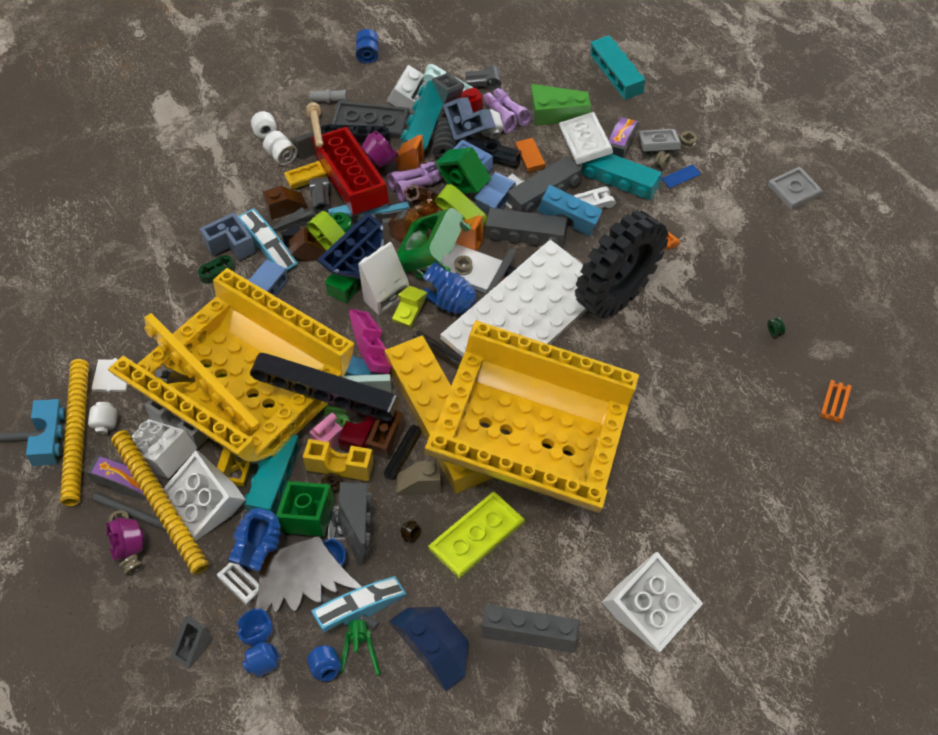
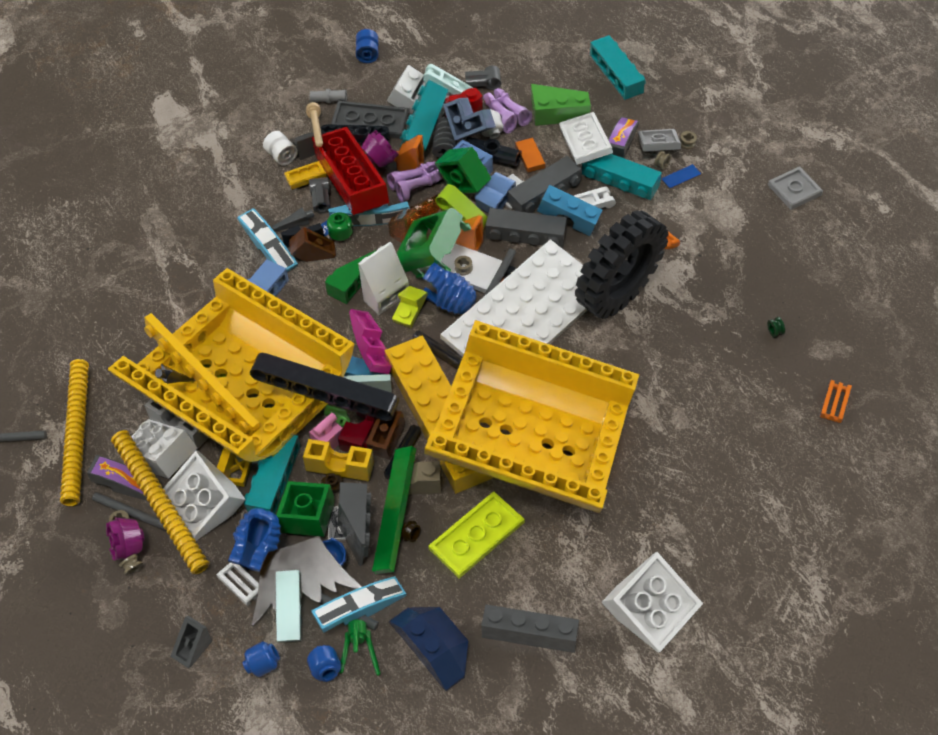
(46, 447): dark azure arch -> none
(102, 417): white head -> none
(105, 381): white piece -> none
(214, 268): dark green beam -> none
(227, 234): sand blue brick -> none
(254, 627): blue hair -> none
(263, 124): white head -> none
(283, 201): reddish brown slope -> none
(288, 606): none -> light aqua tile
(325, 229): lime beam -> none
(354, 246): dark blue wedge -> none
(394, 510): none -> green tile
(417, 193): reddish brown piece -> none
(448, 87): dark grey slope -> none

